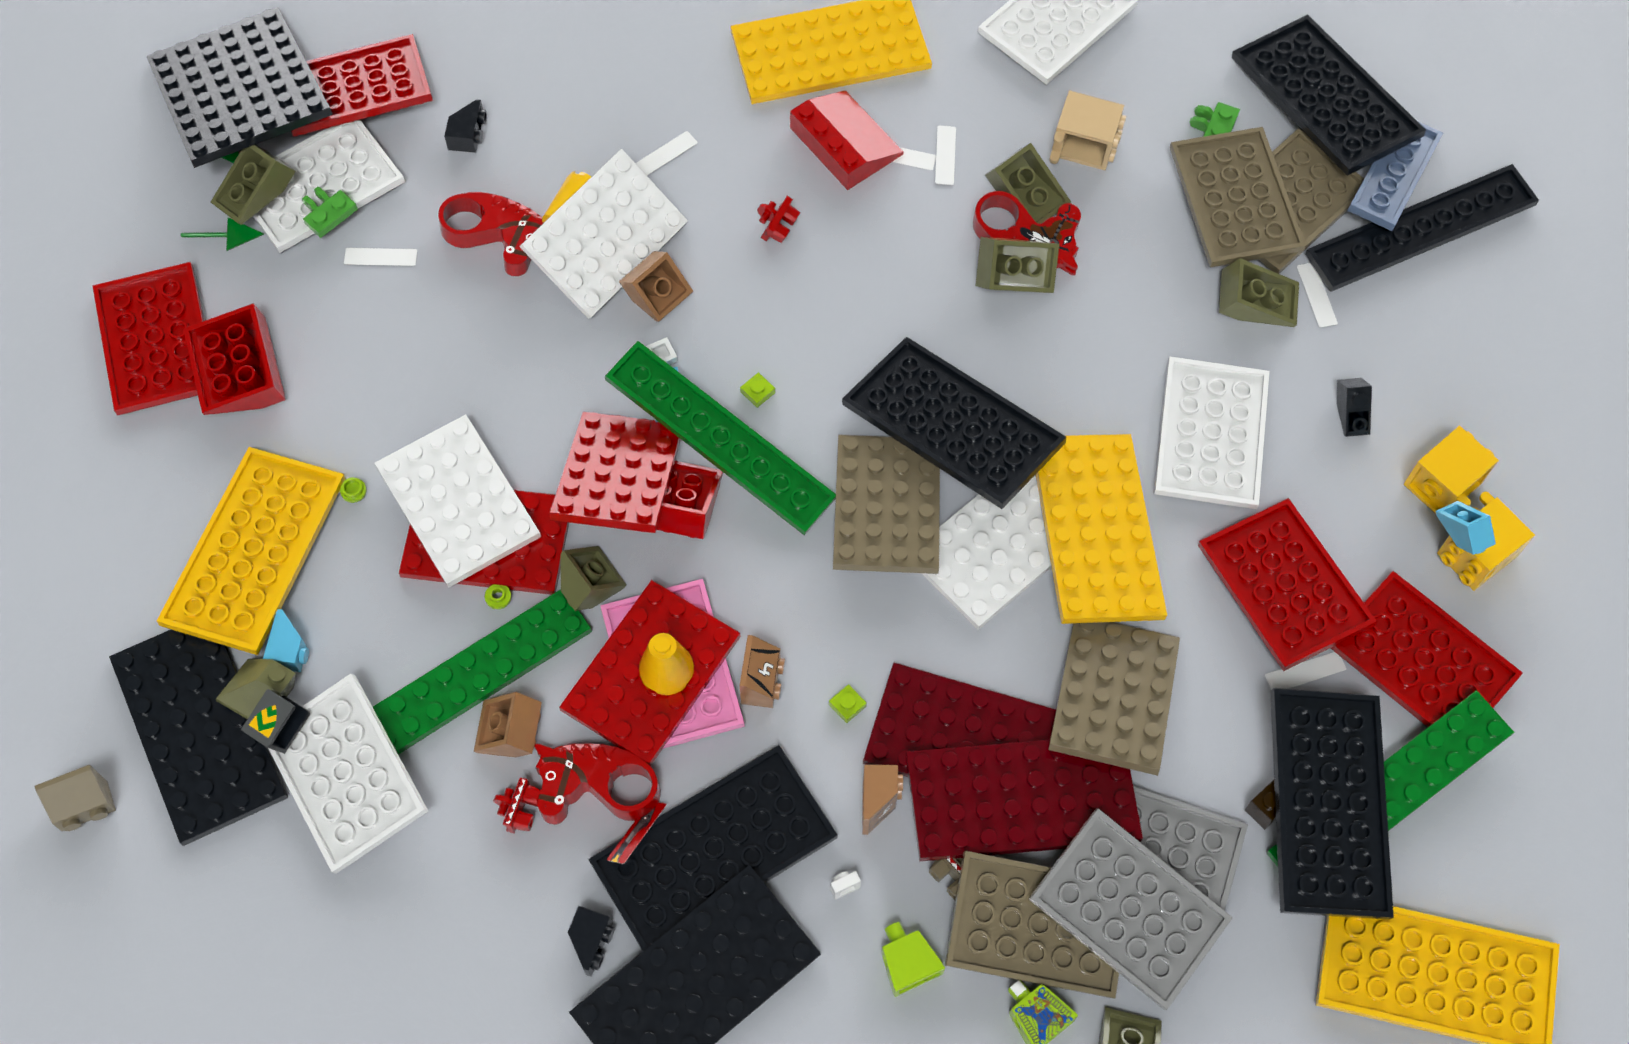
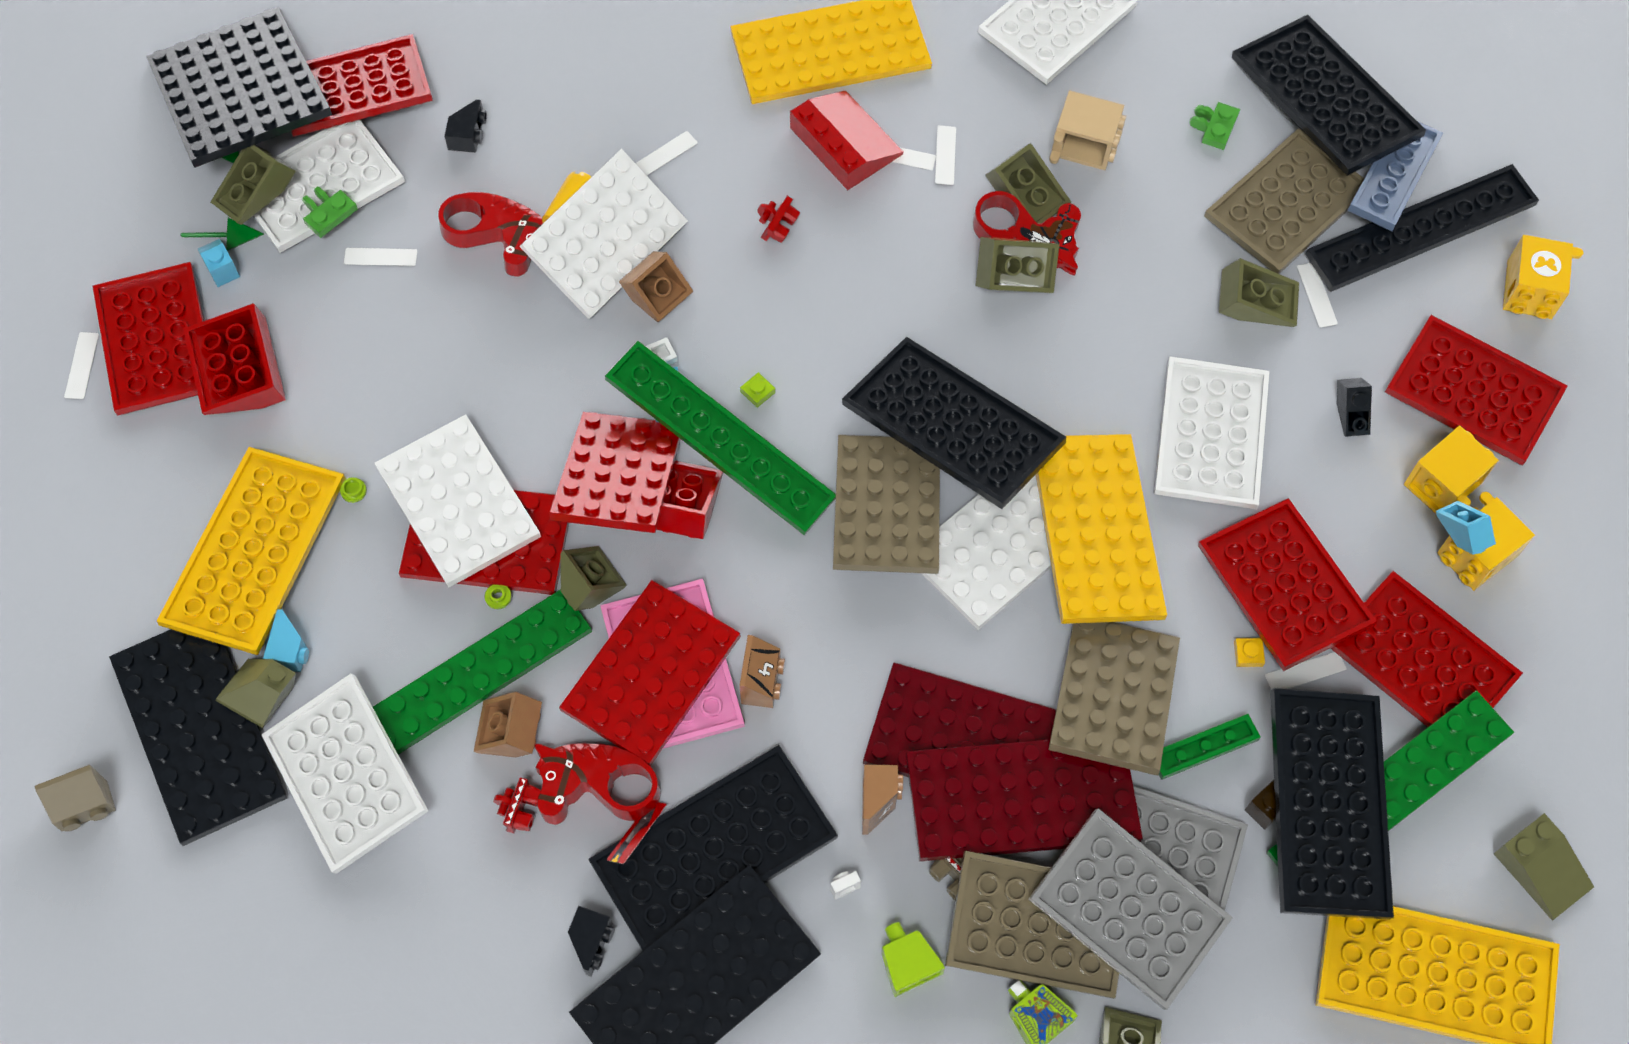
(81, 365): none -> white sticker
(218, 262): none -> medium azure slope
(275, 721): piece -> none
(666, 665): yellow cone -> none
(847, 703): lime plate -> none
(1208, 745): none -> green plate
(1237, 196): dark tan plate -> none
(1249, 652): none -> yellow plate
(1477, 388): none -> red plate
(1538, 276): none -> yellow container
(1545, 866): none -> olive slope

